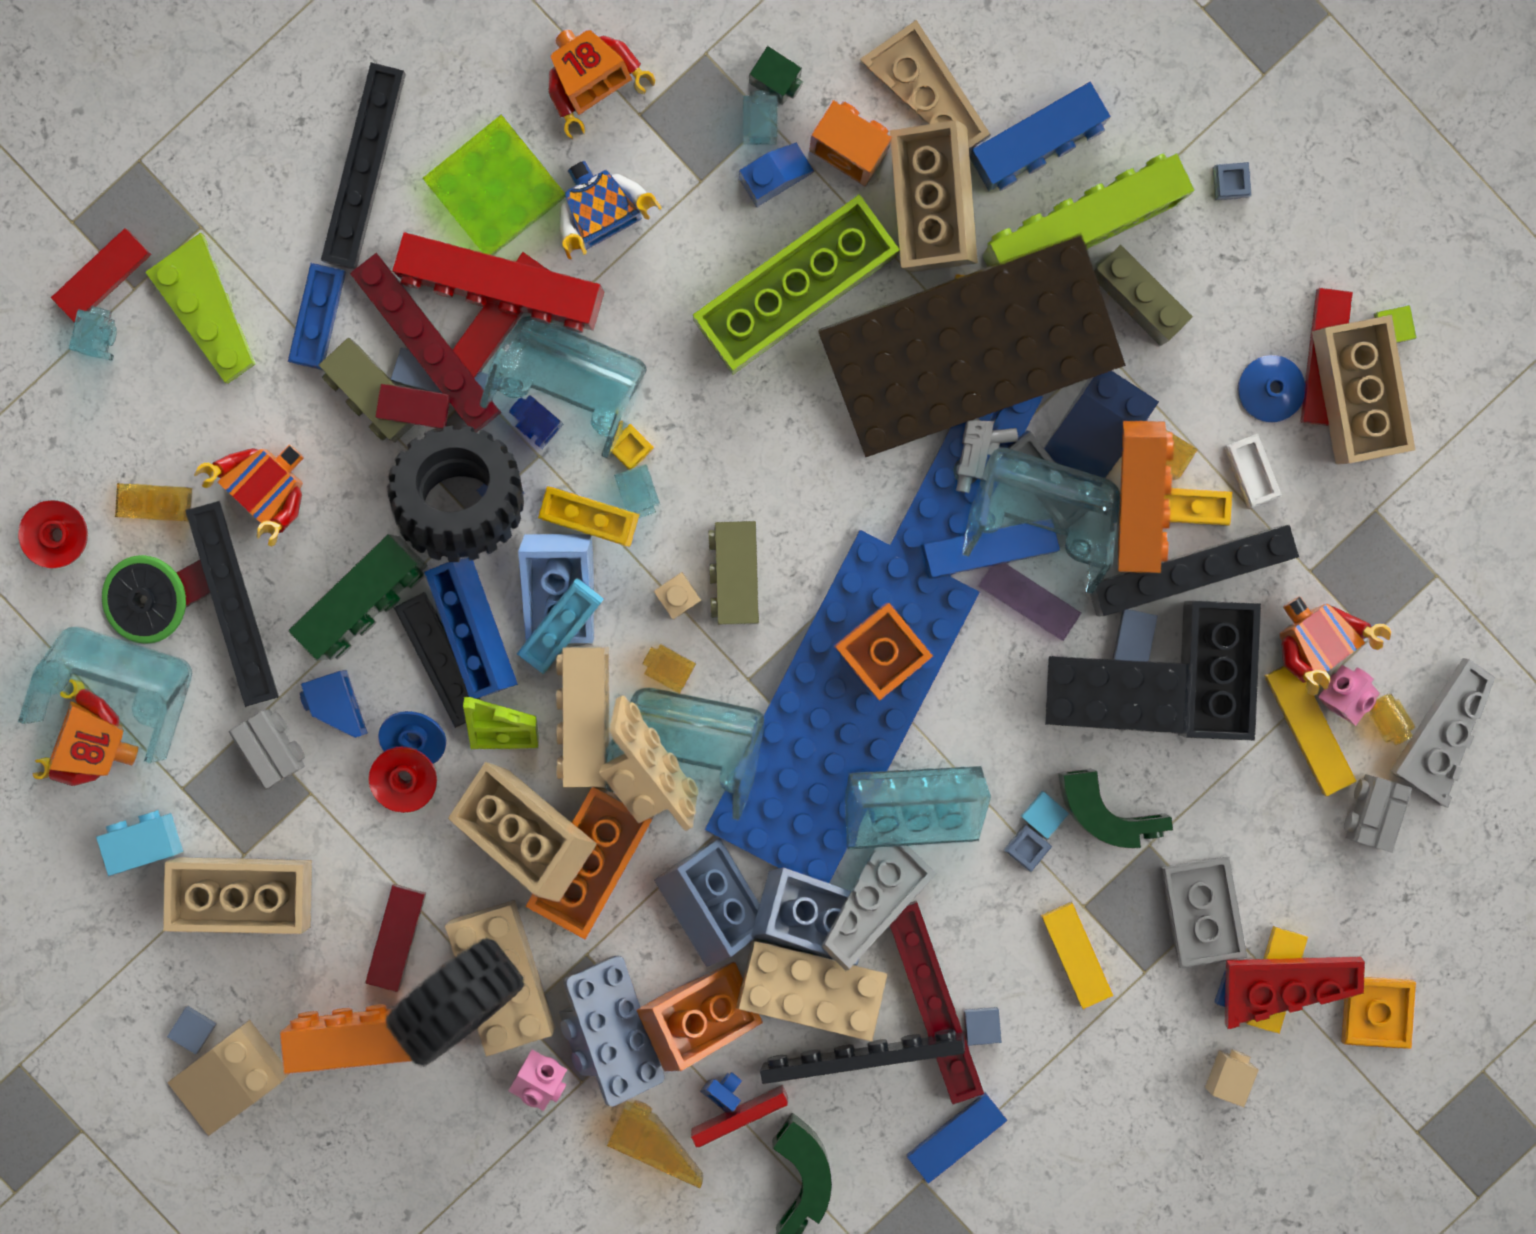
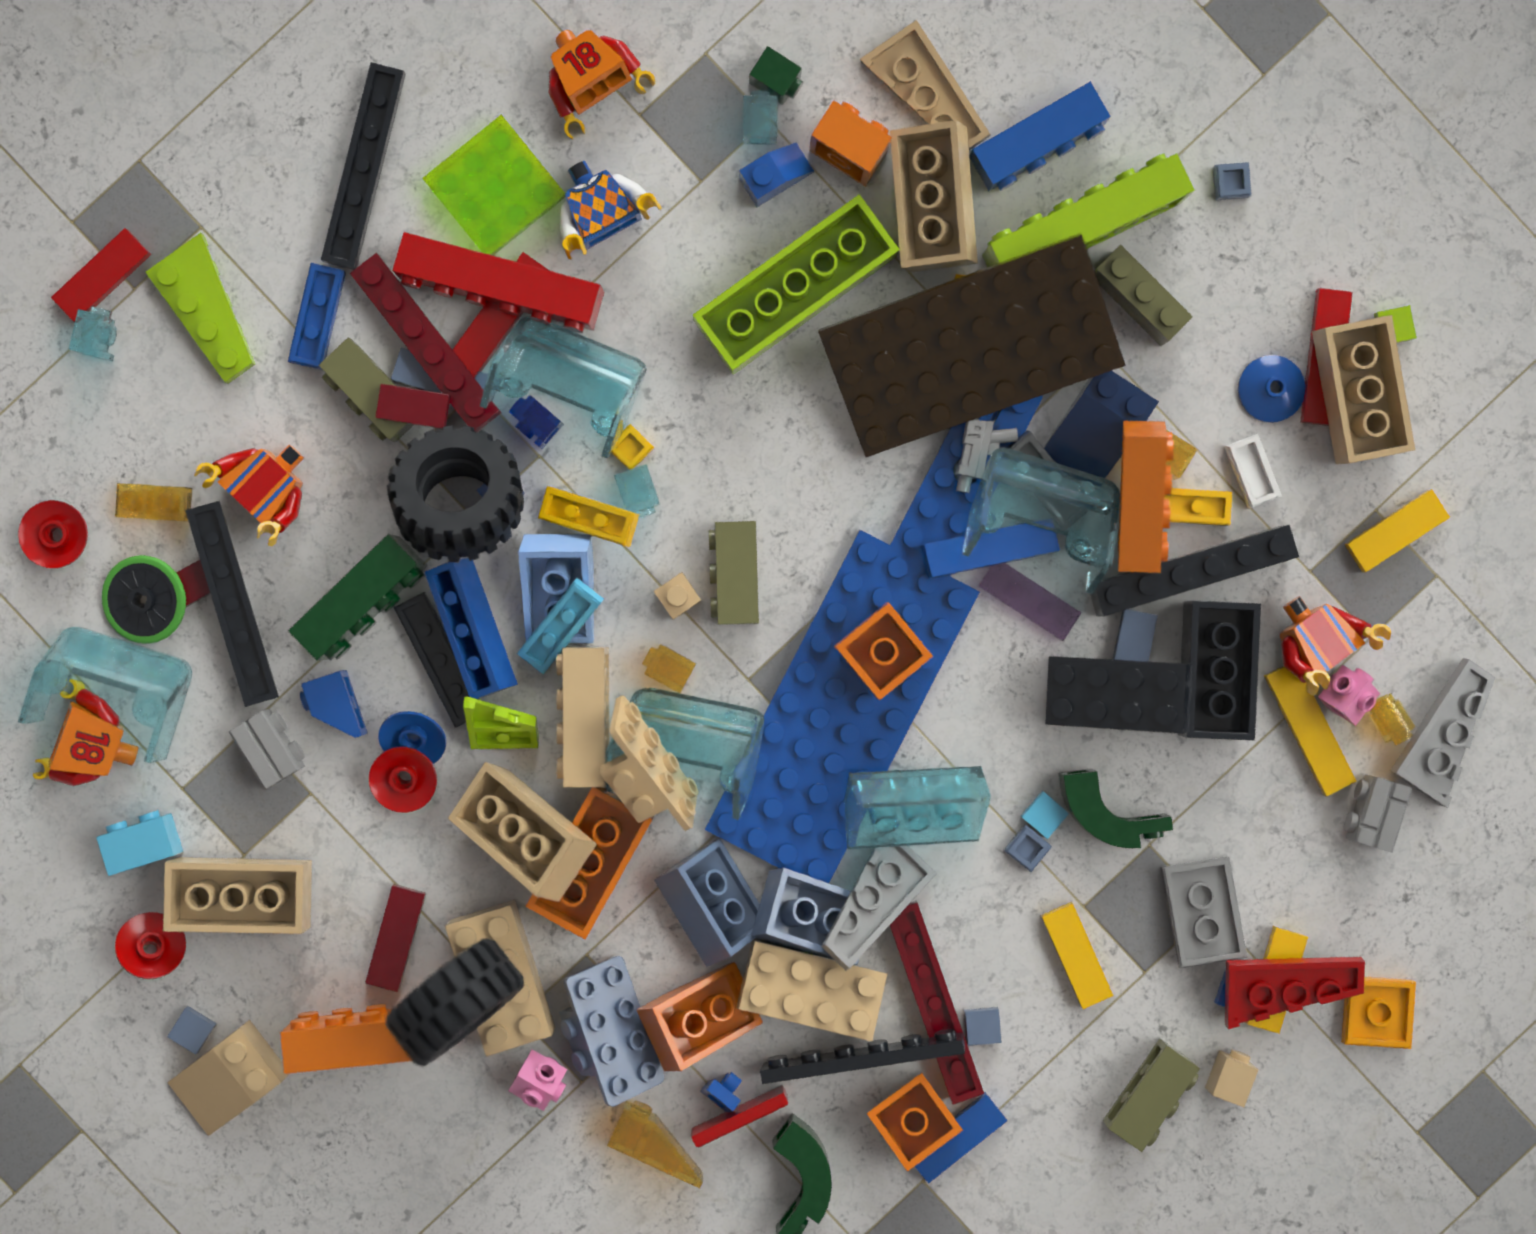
(145, 930): none -> red dish
(914, 1122): none -> orange brick
(1151, 1095): none -> olive brick
(1397, 530): none -> yellow tile

